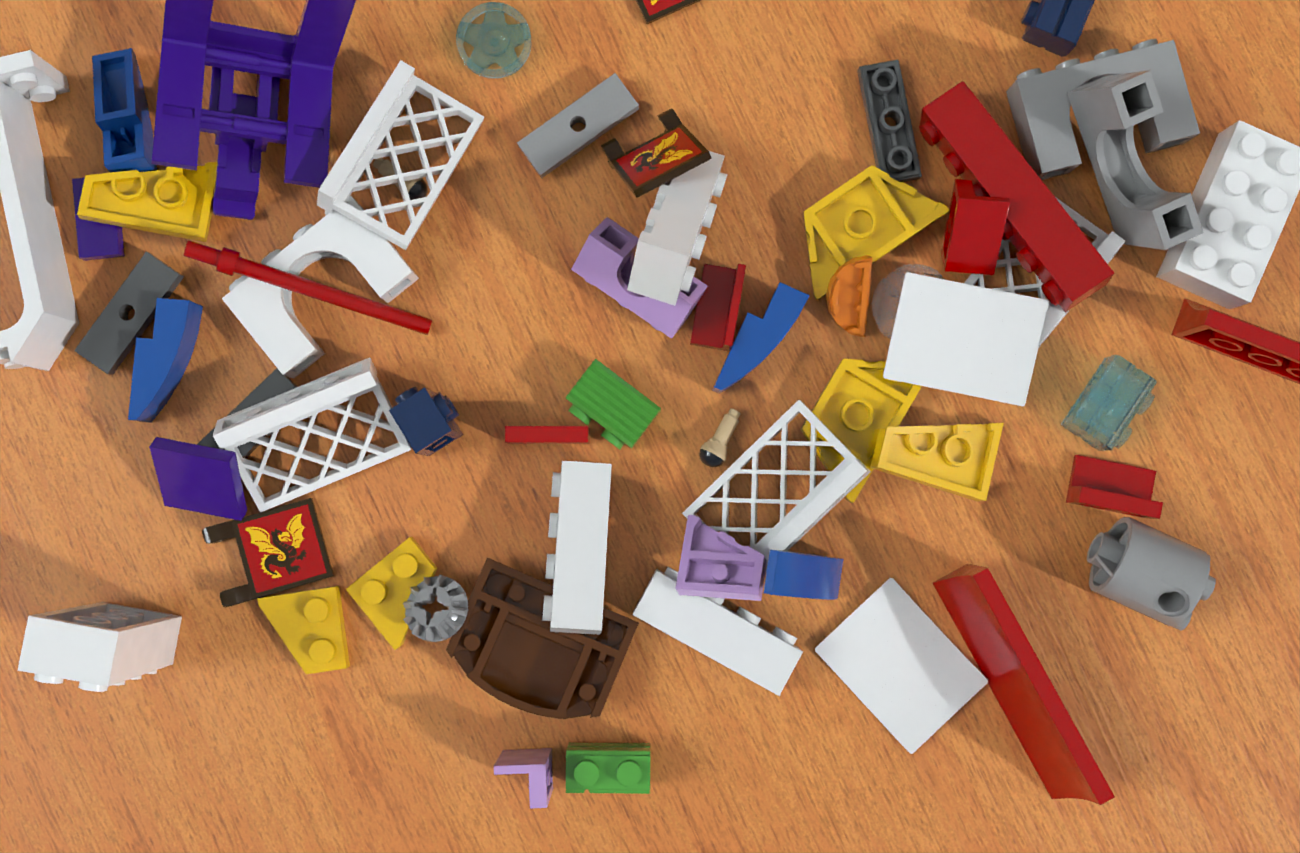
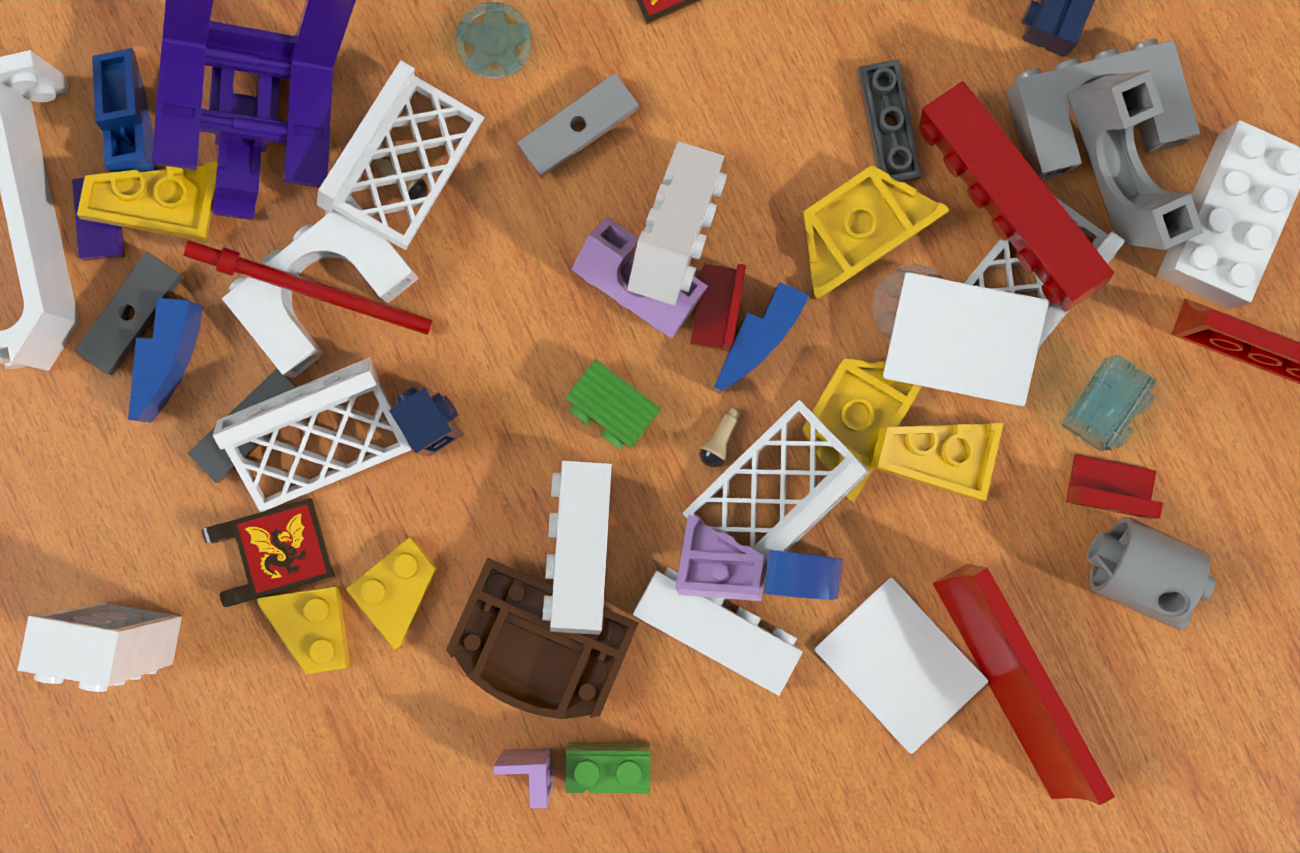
(199, 478): dark purple tile -> none
(444, 623): light grey gear -> none
(547, 435): red tile -> none
(658, 158): flag -> none
(849, 295): orange tile -> none
(973, 230): red panel -> none

